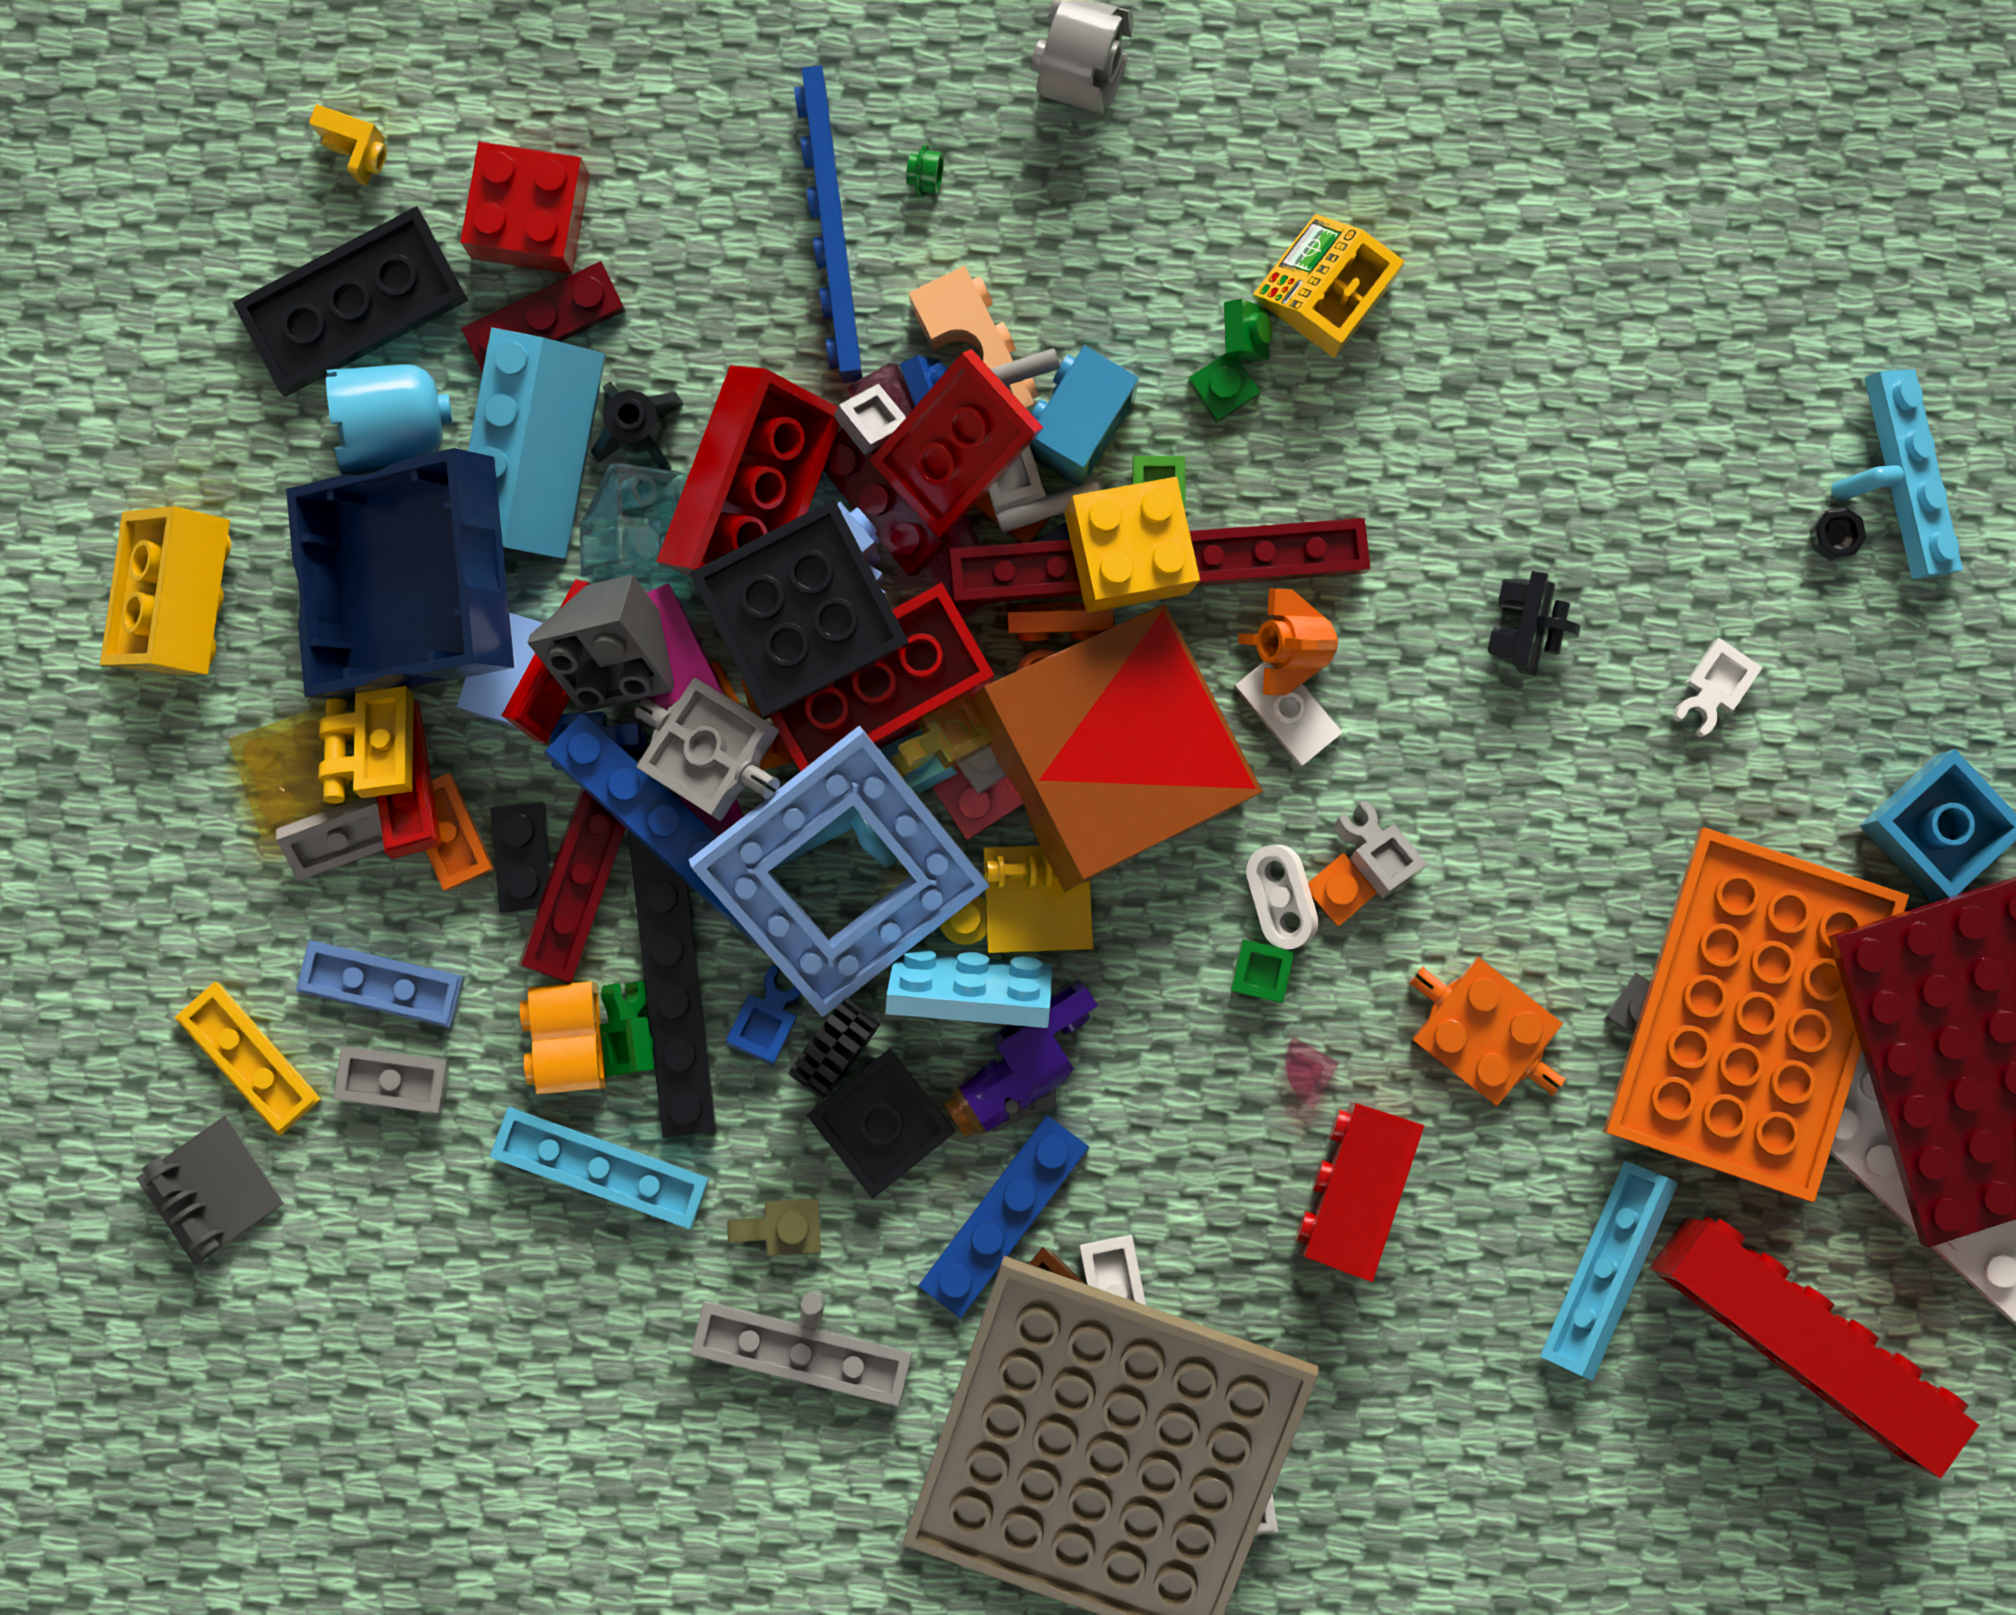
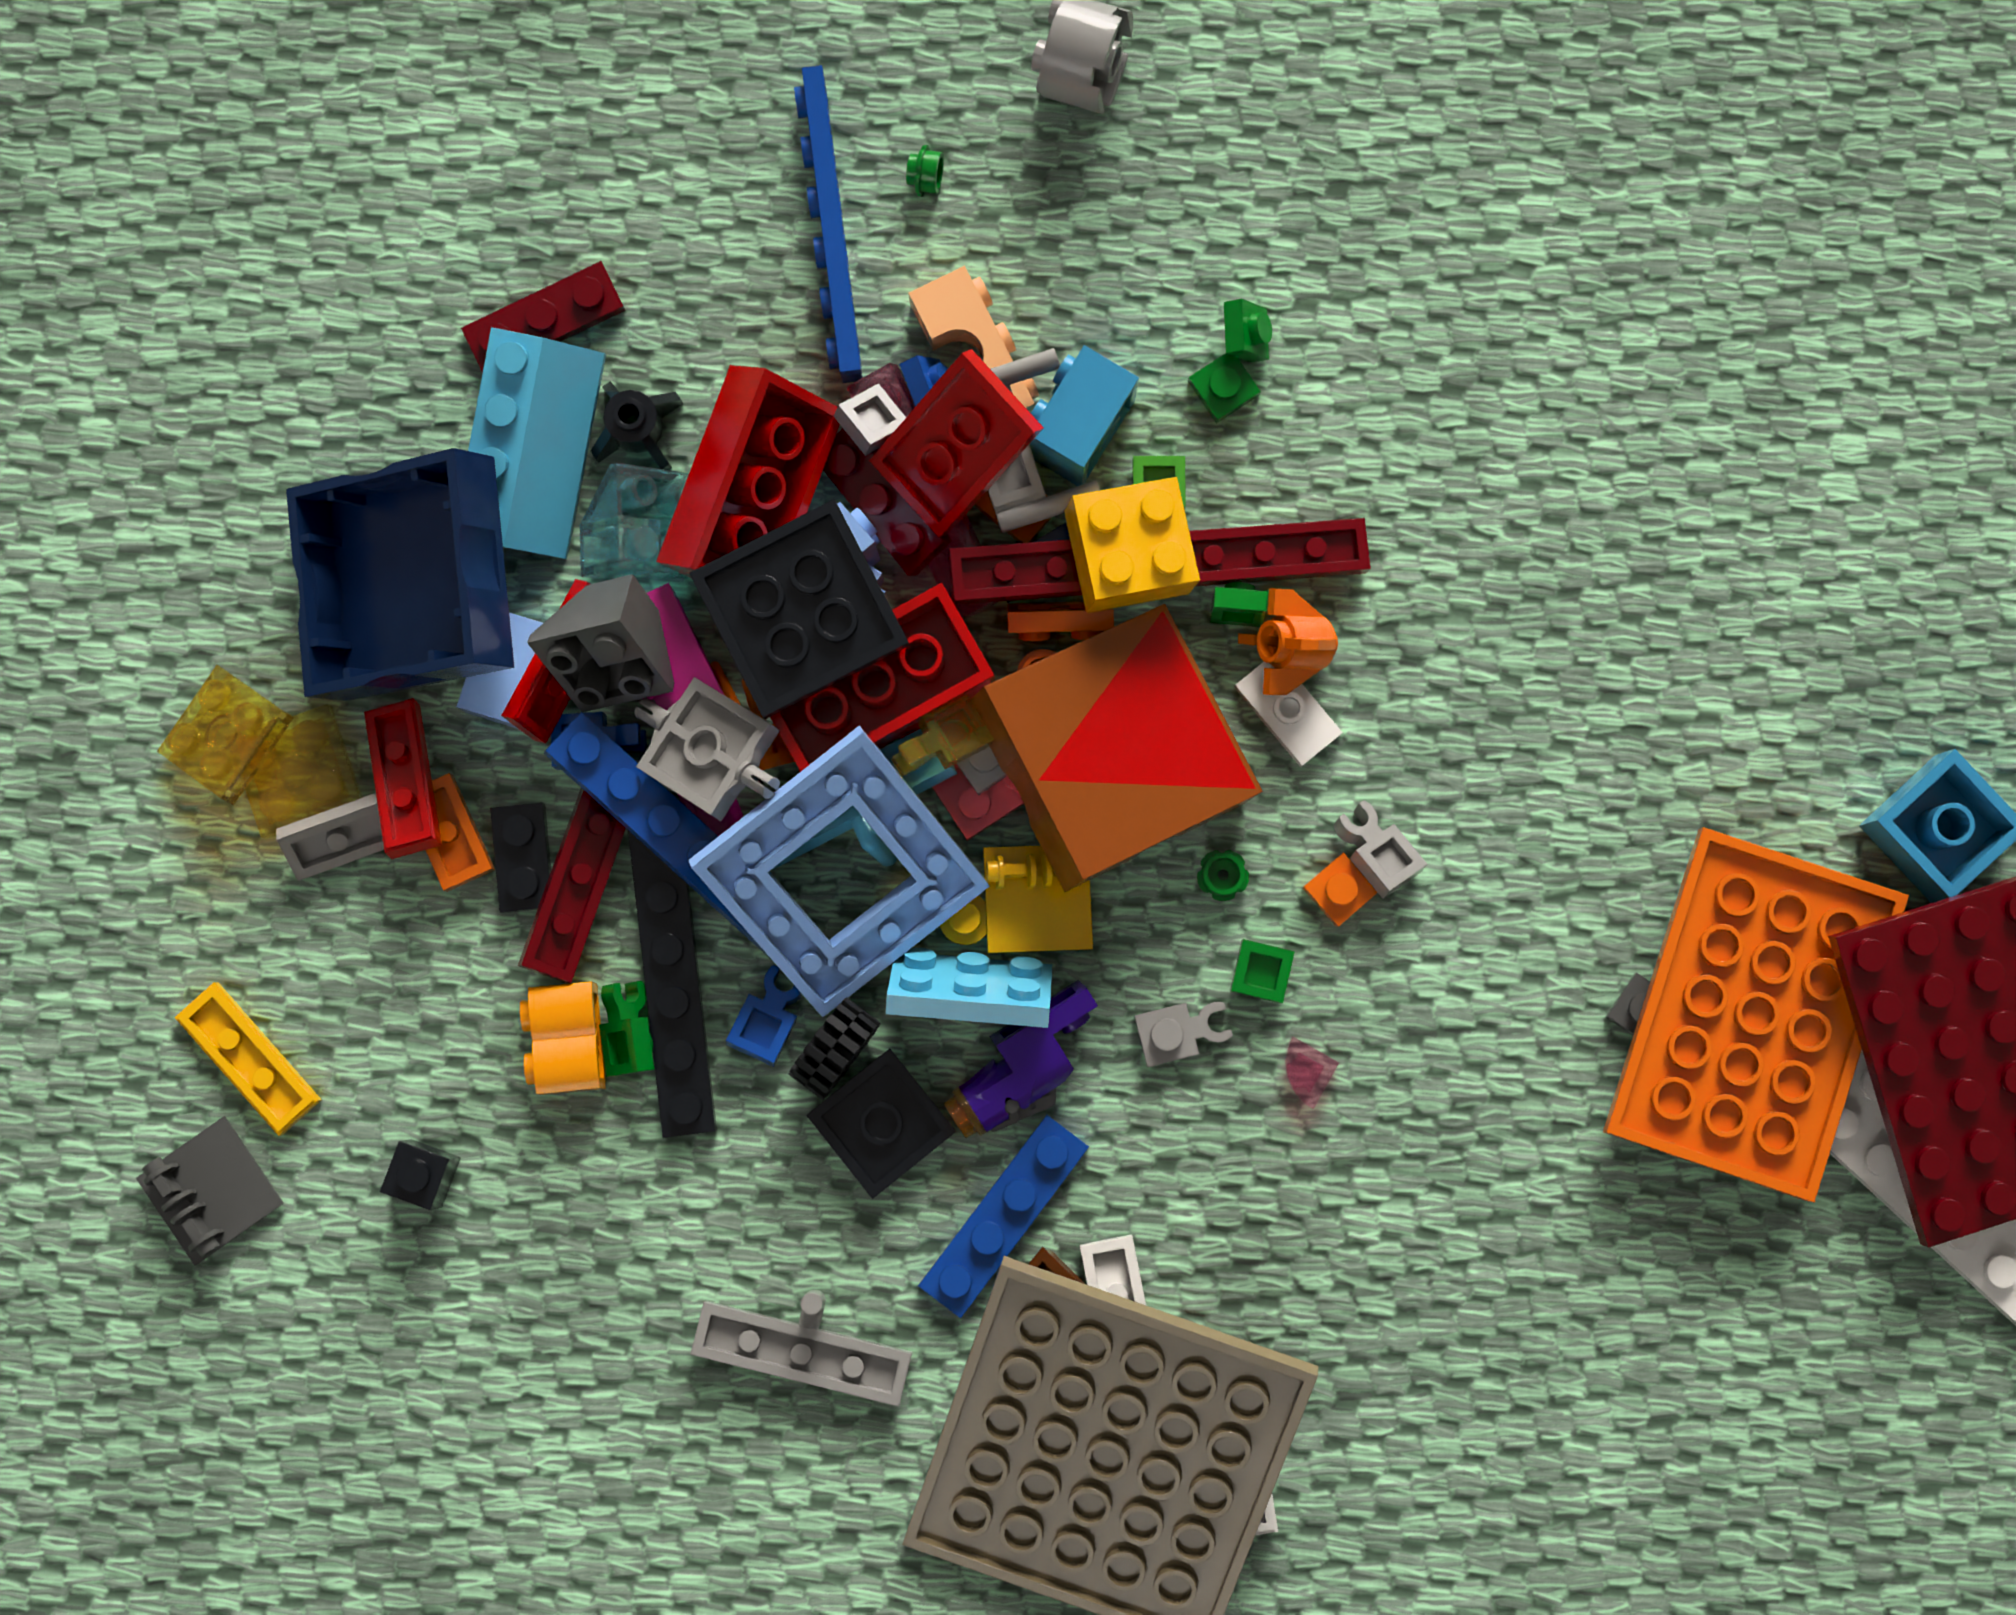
(166, 591): yellow slope -> none
(225, 735): none -> clear yellow plate
(343, 134): yellow bracket -> none
(350, 301): black plate -> none
(380, 983): medium blue tile -> none
(381, 744): yellow plate -> none
(385, 415): medium azure cylinder -> none
(391, 1079): light grey plate -> none
(420, 1174): none -> black brick
(525, 207): red brick -> none
(600, 1167): medium azure plate -> none
(787, 1227): olive plate -> none
(1171, 1032): none -> light grey plate
(1230, 862): none -> green plate
(1239, 605): none -> green plate
(1278, 898): white plate -> none
(1329, 282): yellow slope -> none
(1359, 1190): red slope -> none
(1487, 1031): orange plate -> none
(1534, 600): black hips -> none
(1608, 1270): medium azure plate -> none
(1720, 681): white plate -> none
(1815, 1347): red brick -> none
(1838, 534): black tile -> none
(1910, 473): medium azure plate -> none

